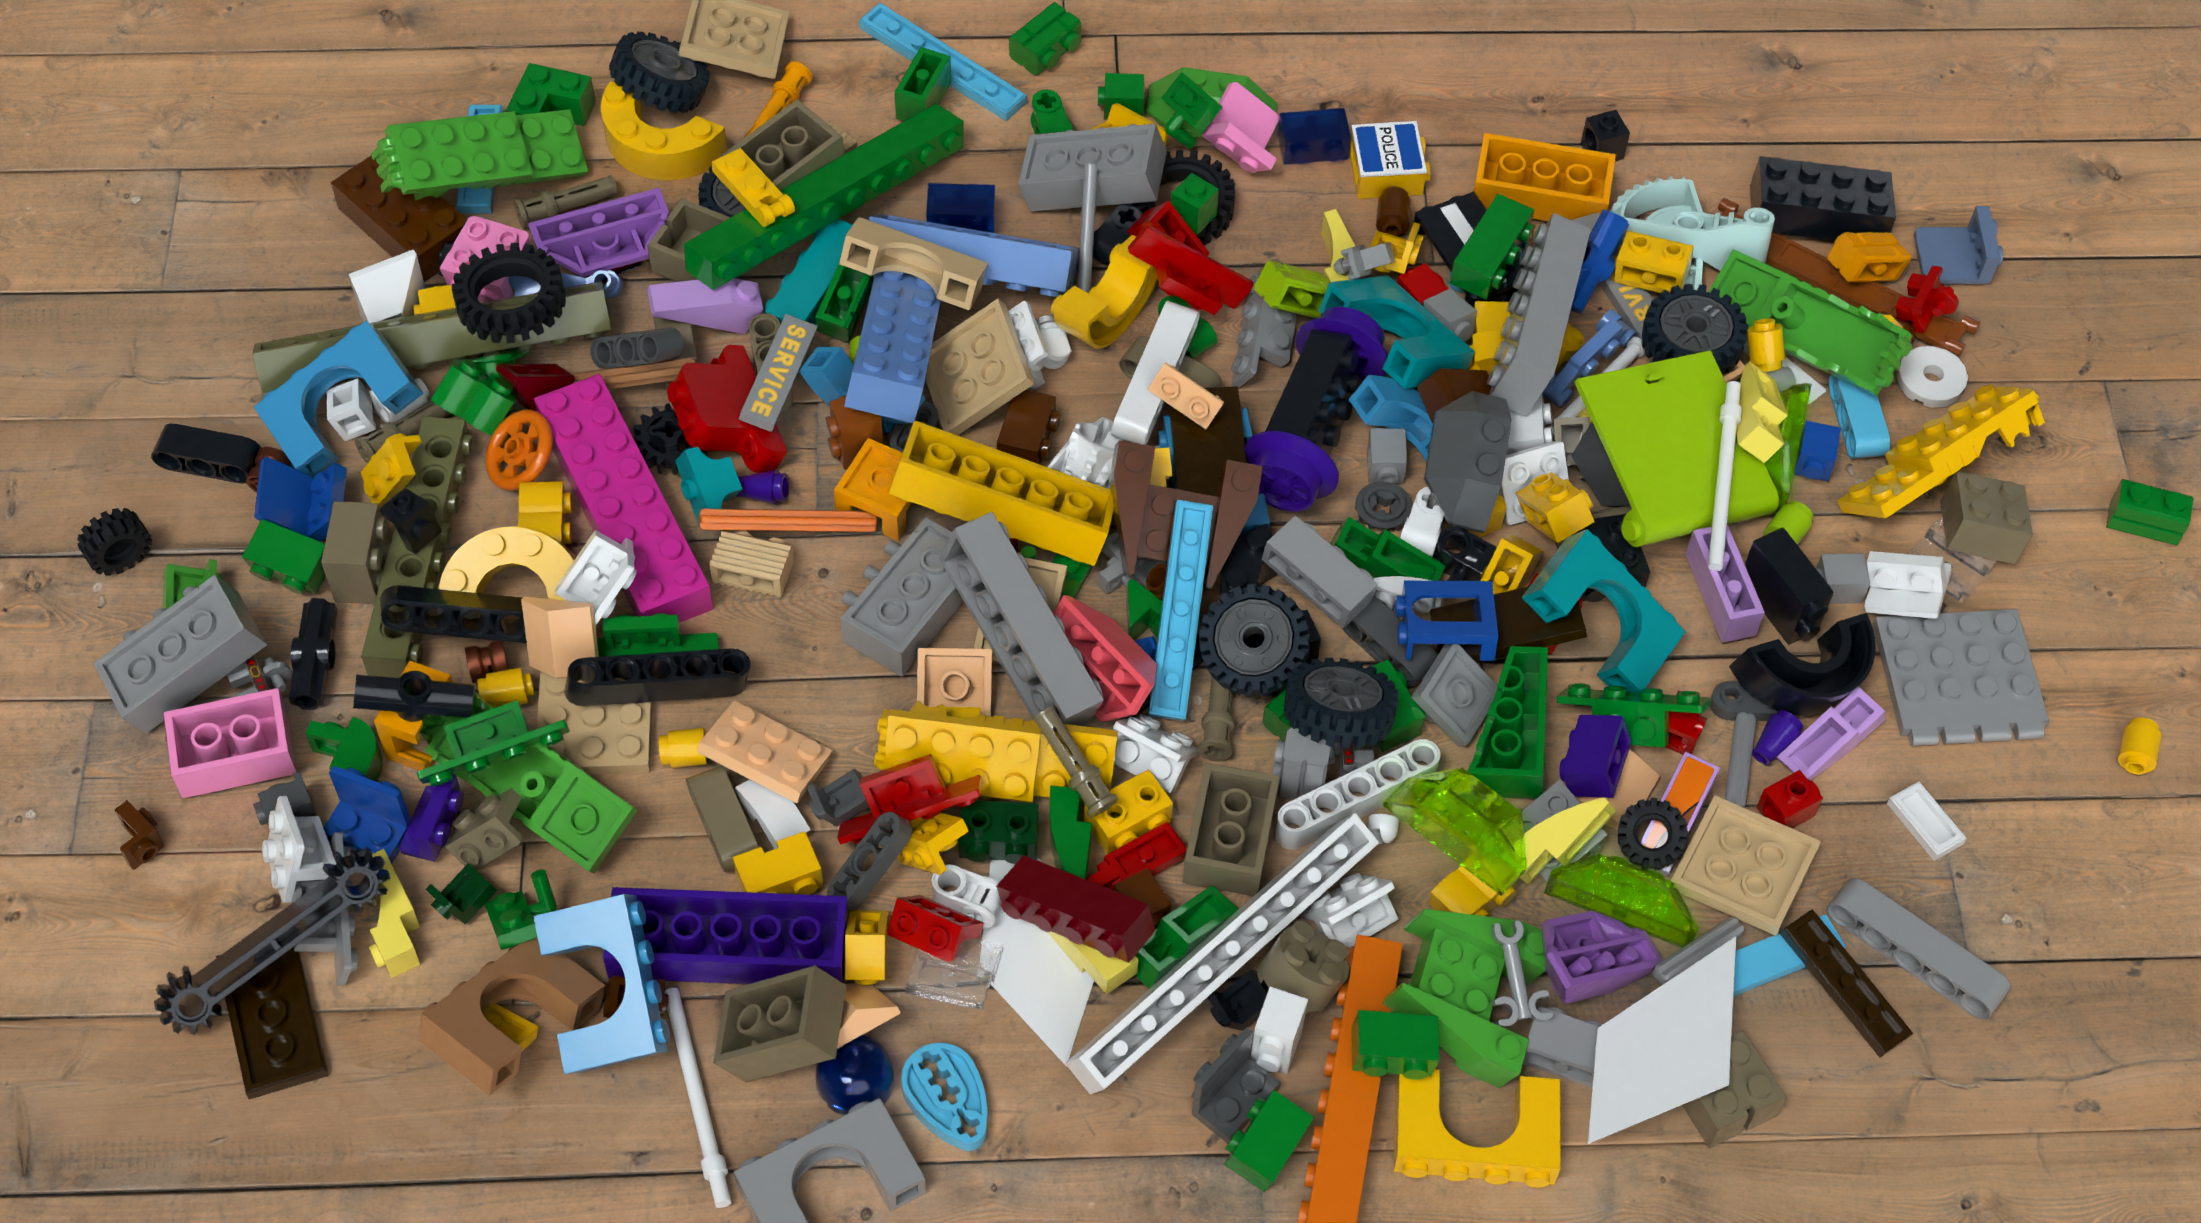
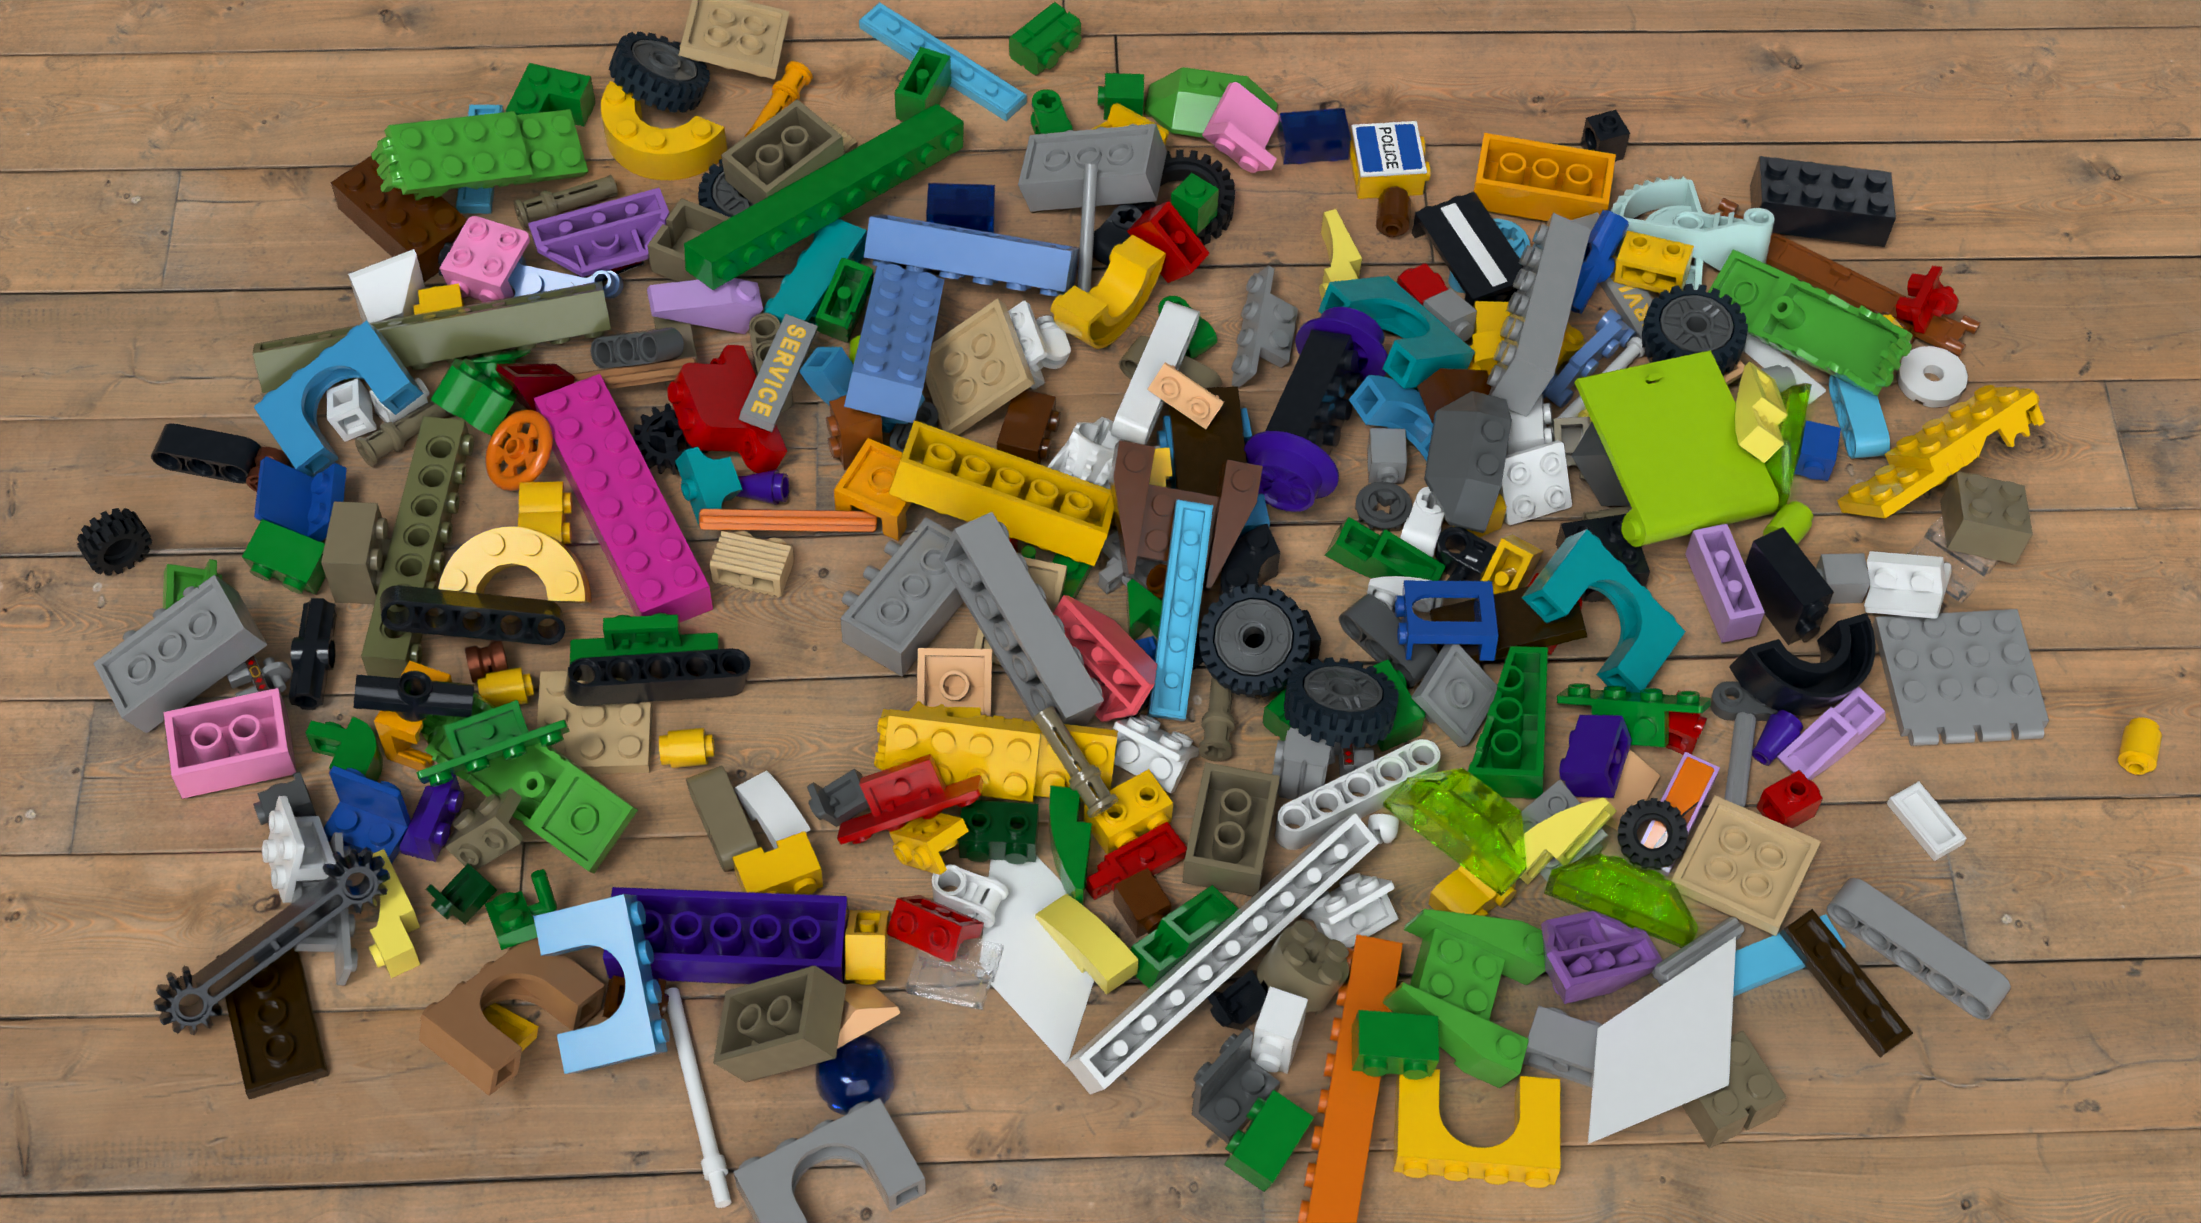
(145, 839): reddish brown bracket -> none
(390, 468): yellow bracket -> none
(412, 519): black bracket -> none
(510, 321): black tyre -> none
(558, 633): light nougat slope -> none
(599, 574): white bracket -> none
(752, 187): yellow plate -> none
(764, 751): light nougat plate -> none
(879, 249): tan arch -> none
(884, 857): dark grey beam -> none
(926, 1098): medium azure piece -> none
(1076, 908): dark red brick -> none
(1190, 273): red bracket -> none
(1191, 105): green plate -> none
(1292, 288): lime brick -> none
(1319, 571): light grey brick -> none
(1360, 261): light grey piece -> none
(1404, 250): yellow bracket -> none
(1493, 247): green brick -> none
(1520, 1005): light grey bar -> none
(1555, 506): yellow brick -> none
(1729, 417): white bar -> none
(1766, 344): yellow brick -> none
(1869, 257): light orange brick -> none
(1964, 253): sand blue bracket -> none
(2150, 512): green brick -> none

